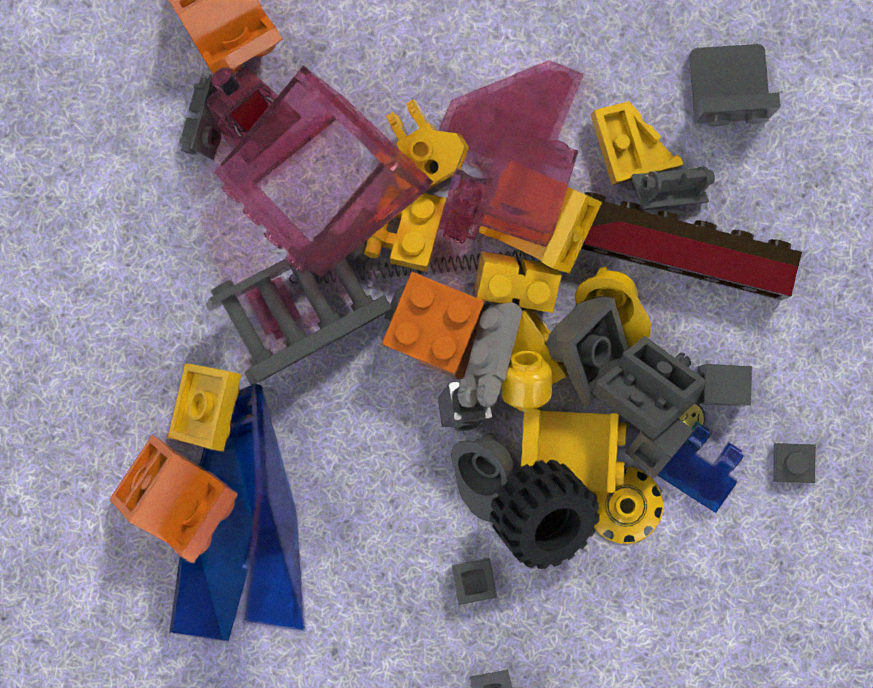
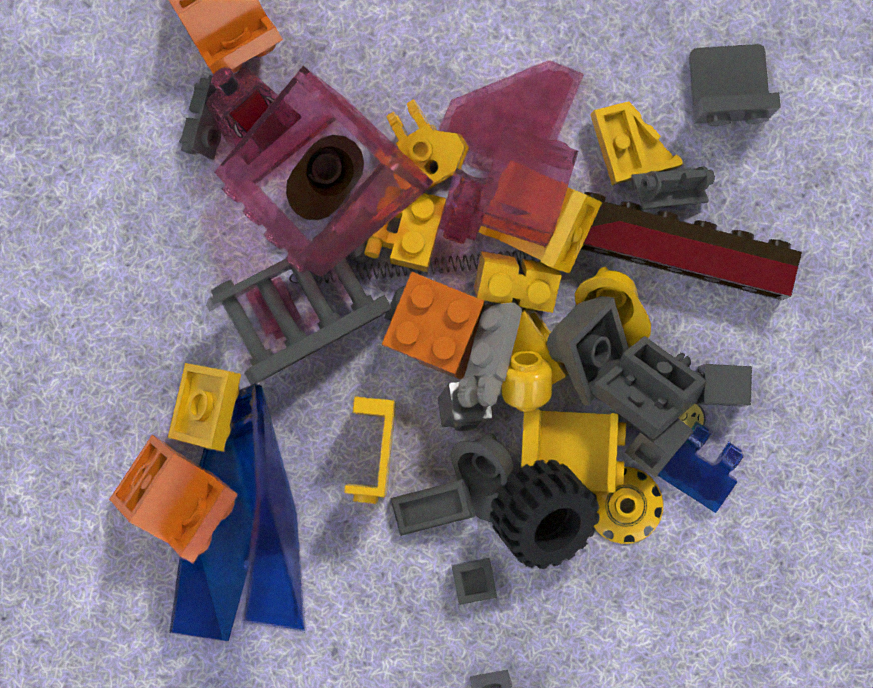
(324, 177): none -> dark brown piece
(378, 408): none -> yellow panel
(433, 507): none -> dark grey tile
(794, 463): dark grey plate -> none

